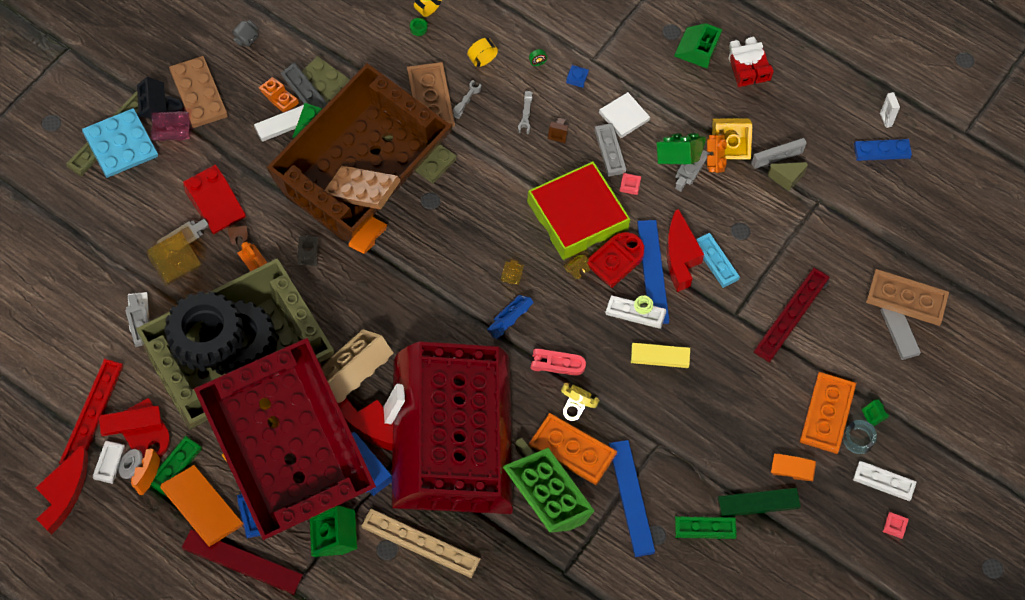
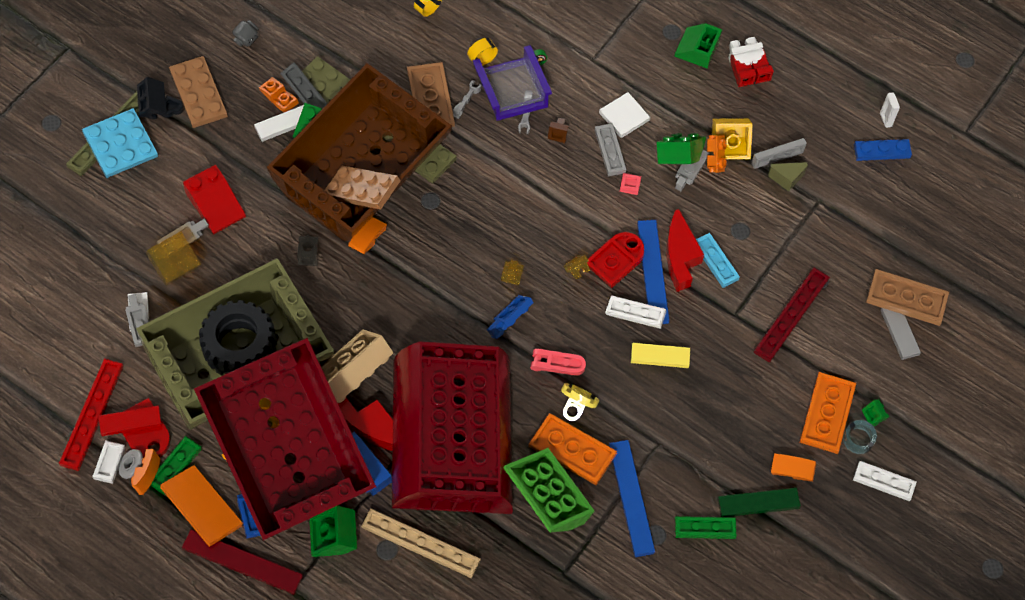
(63, 489): red slope -> none
(170, 126): clear pink bracket -> none
(200, 308): black tyre -> none
(236, 231): reddish brown tile -> none
(251, 256): orange hinge -> none
(394, 403): white tile -> none
(418, 26): green tile -> none
(515, 85): none -> piece
(522, 448): olive tile -> none
(577, 76): blue plate -> none
(578, 210): red tile -> none
(643, 300): yellowish green plate -> none
(895, 525): coral tile -> none

